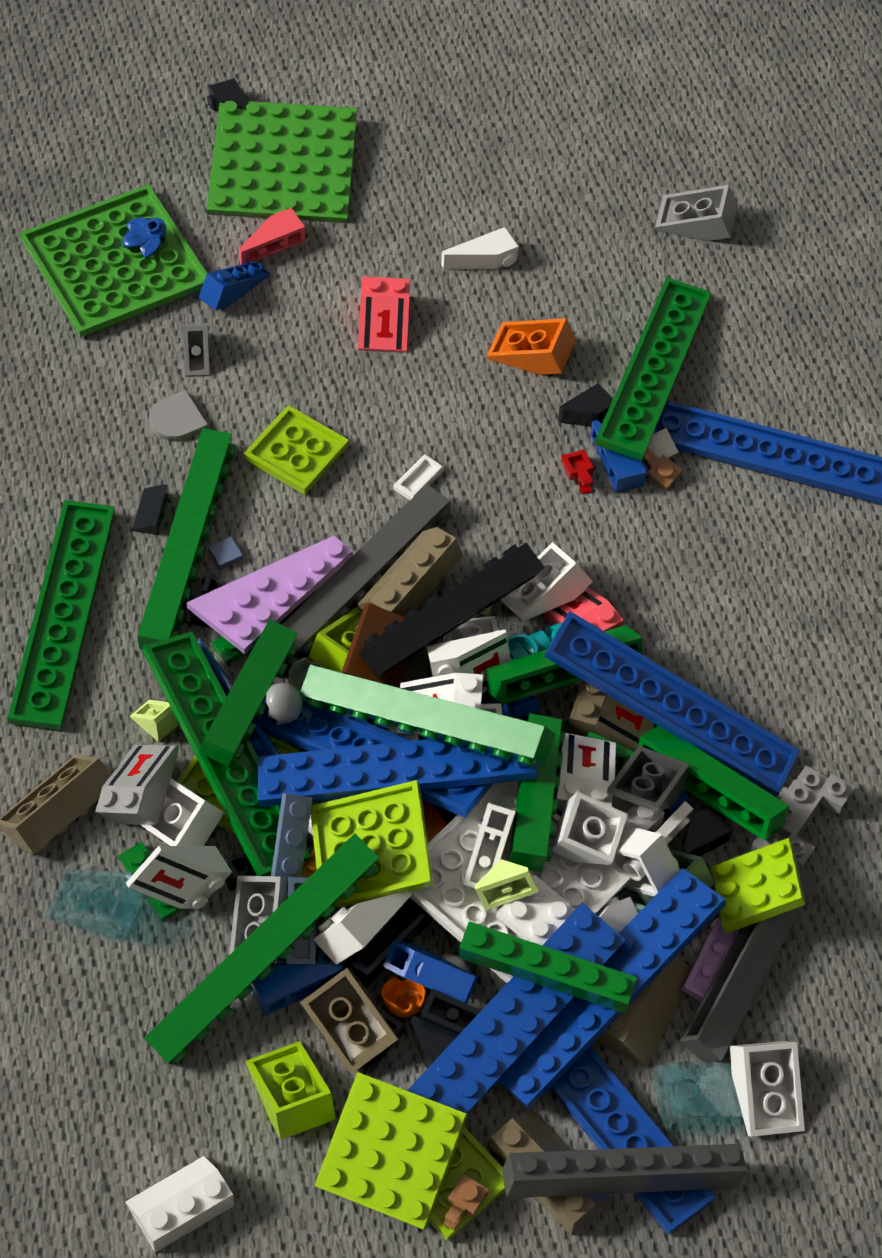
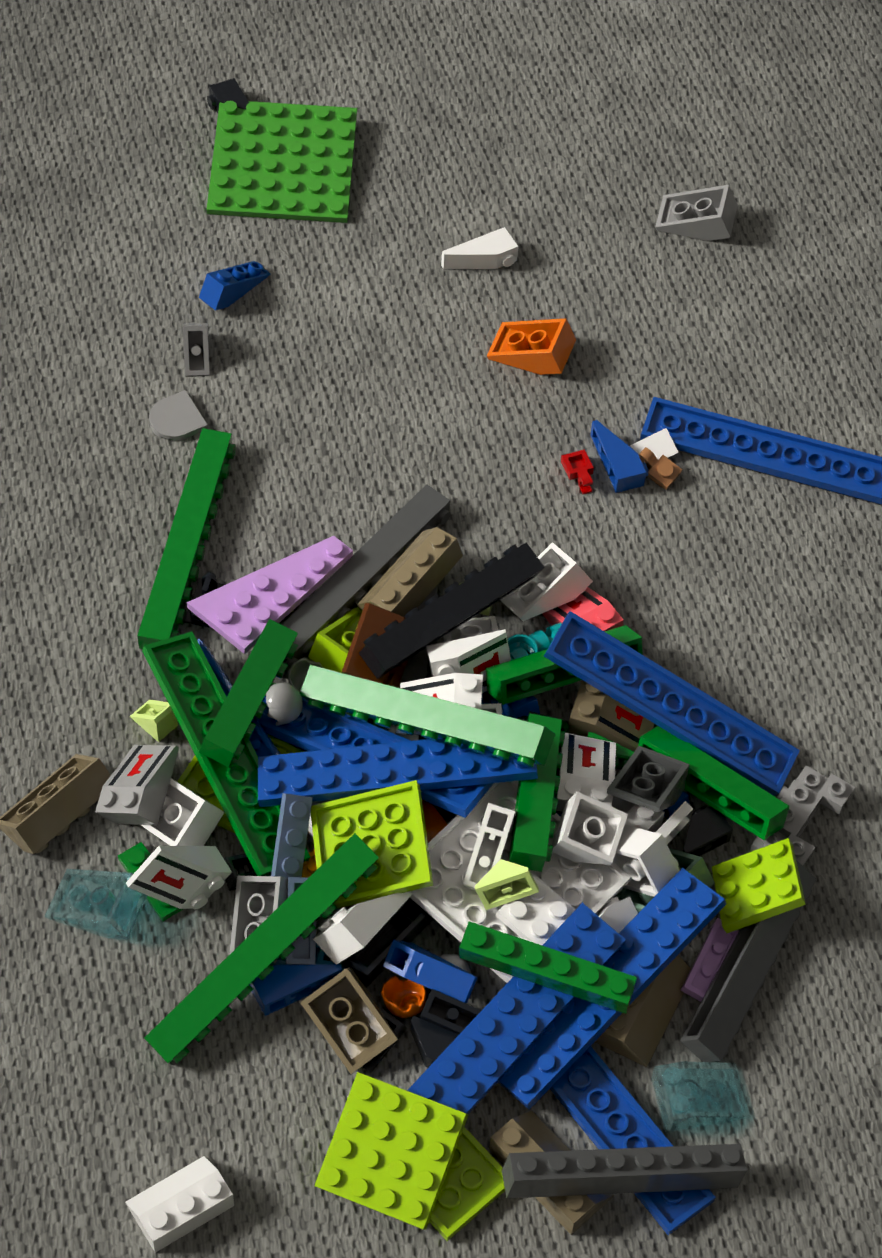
(61, 616): green plate -> none
(101, 279): bright green plate -> none
(144, 235): blue plate -> none
(151, 509): black slope -> none
(225, 553): sand blue tile -> none
(226, 650): green plate -> none
(274, 235): coral slope -> none
(291, 1090): lime slope -> none
(296, 449): lime plate -> none
(384, 314): coral slope -> none
(421, 473): white tile -> none
(464, 1199): medium nougat plate -> none
(586, 407): black slope -> none
(653, 369): green plate -> none
(768, 1087): white slope -> none

